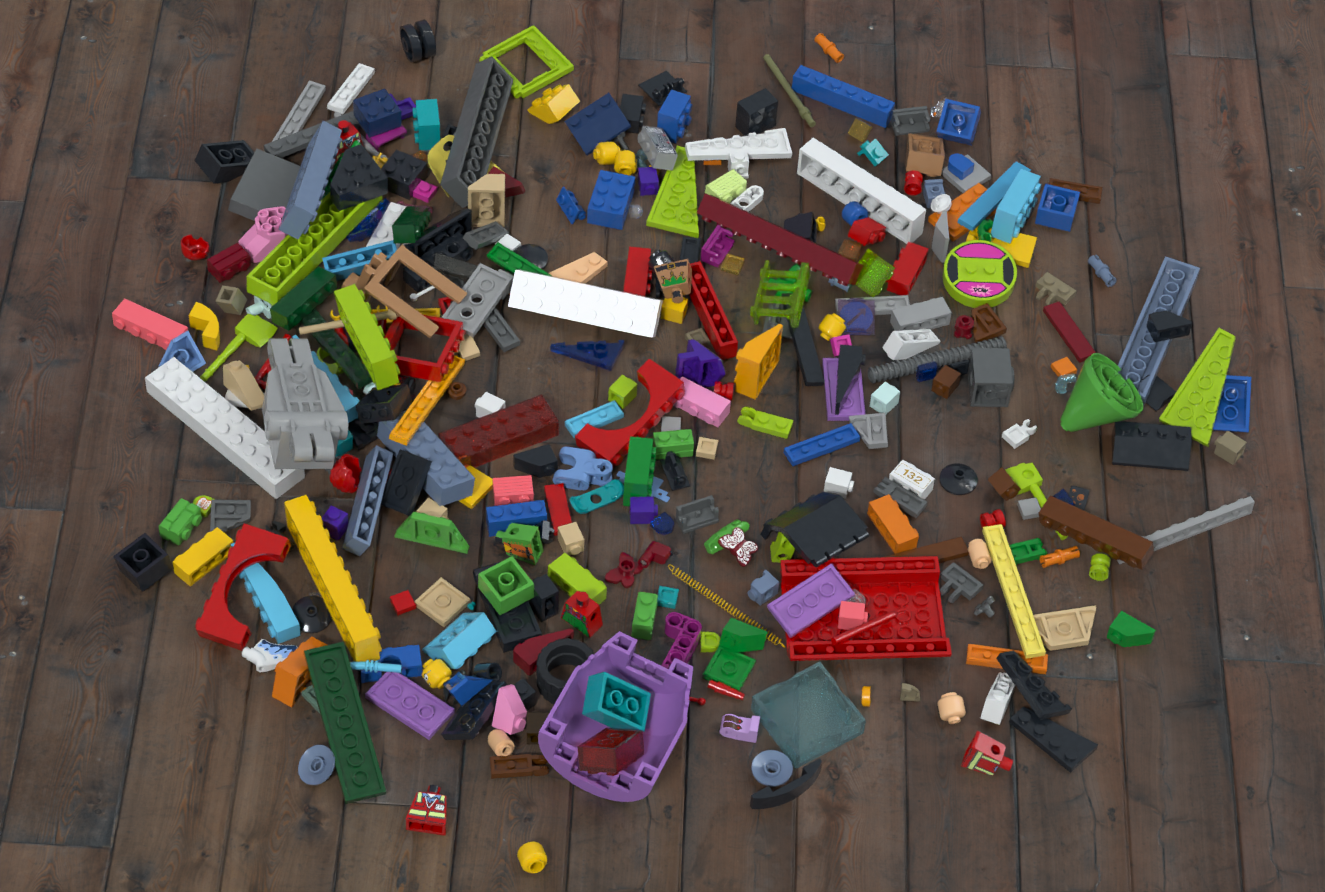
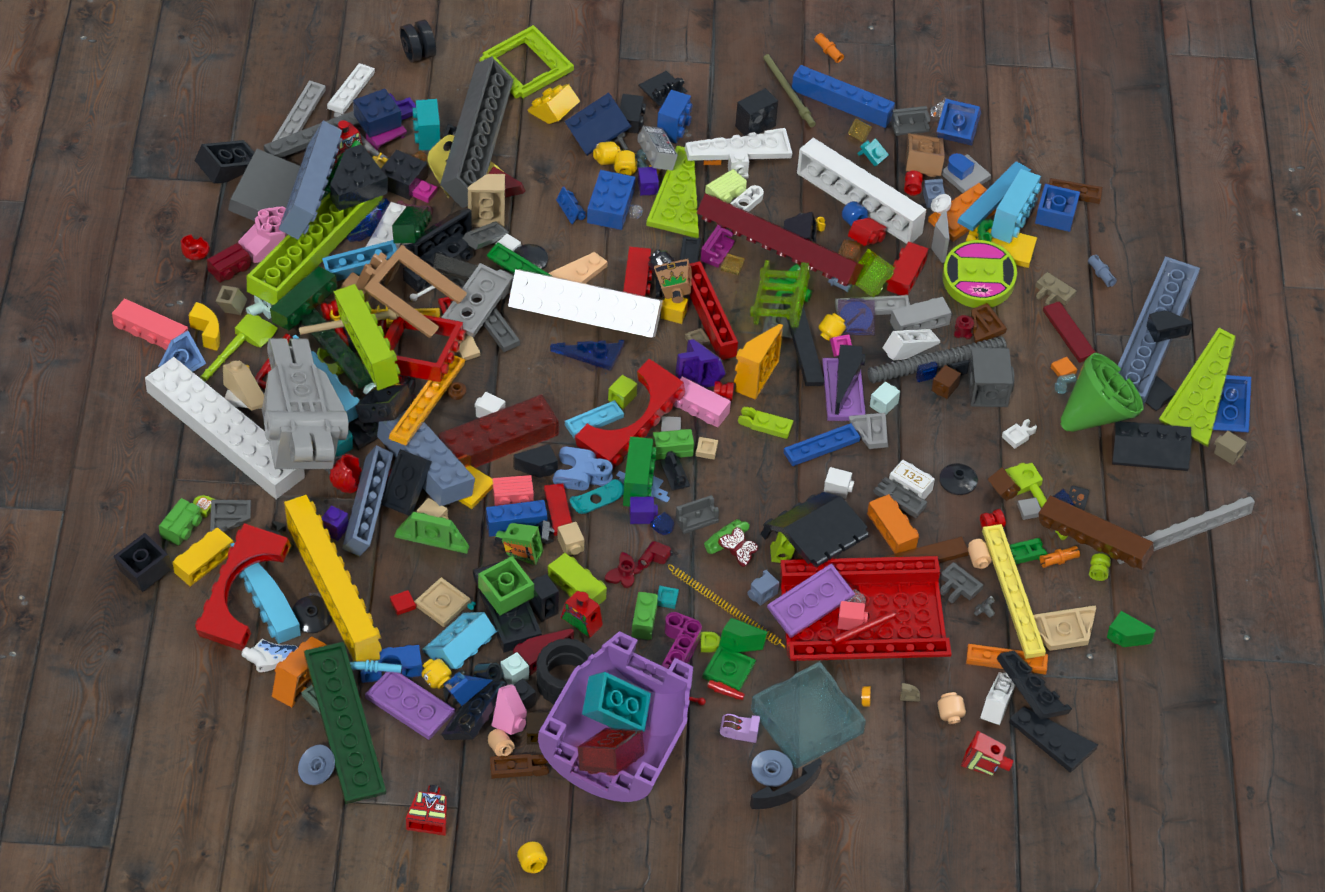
(326, 309): none -> red wheel
(514, 669): none -> light aqua brick

